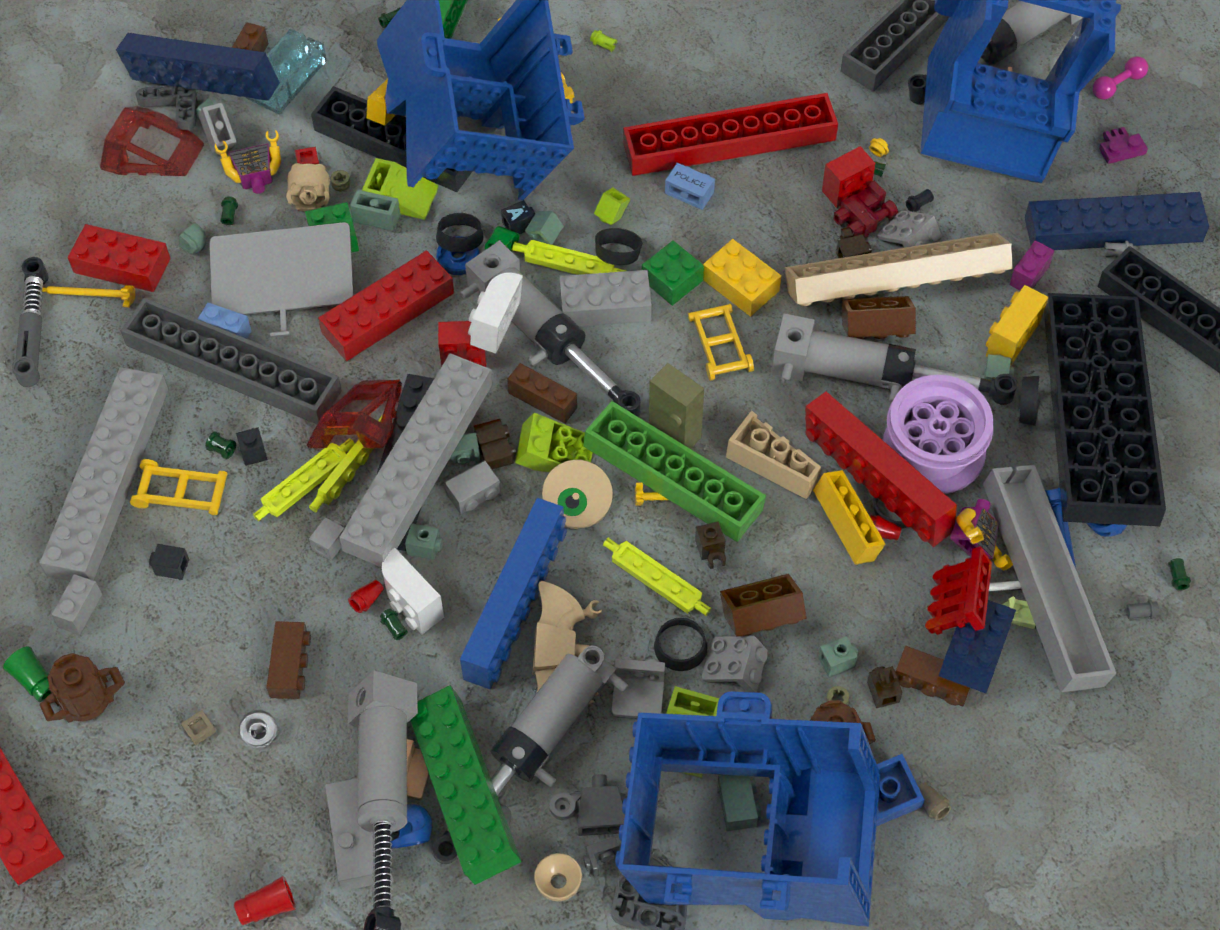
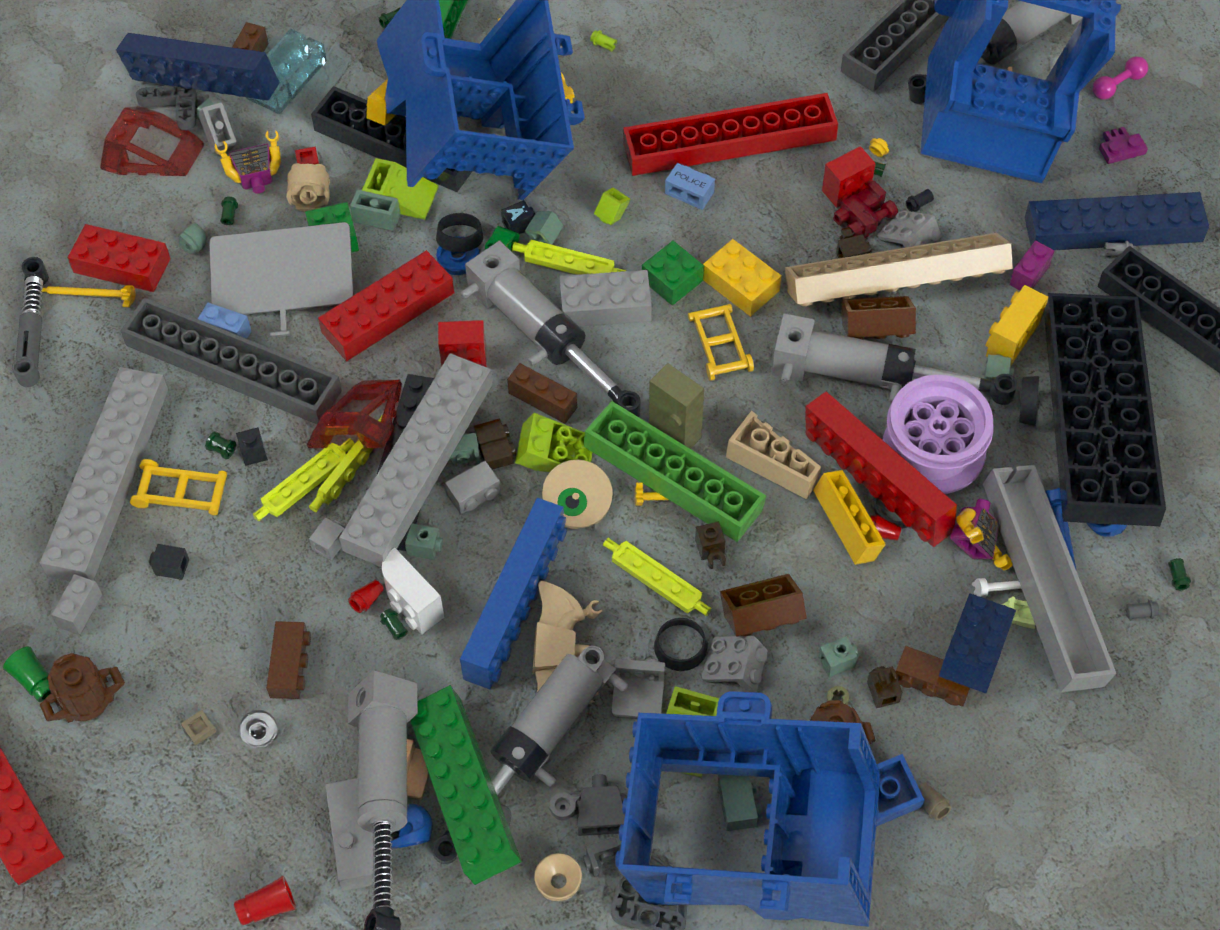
(340, 186): olive bush -> none
(495, 311): white brick -> none
(619, 236): black tyre -> none
(969, 579): red fence -> none

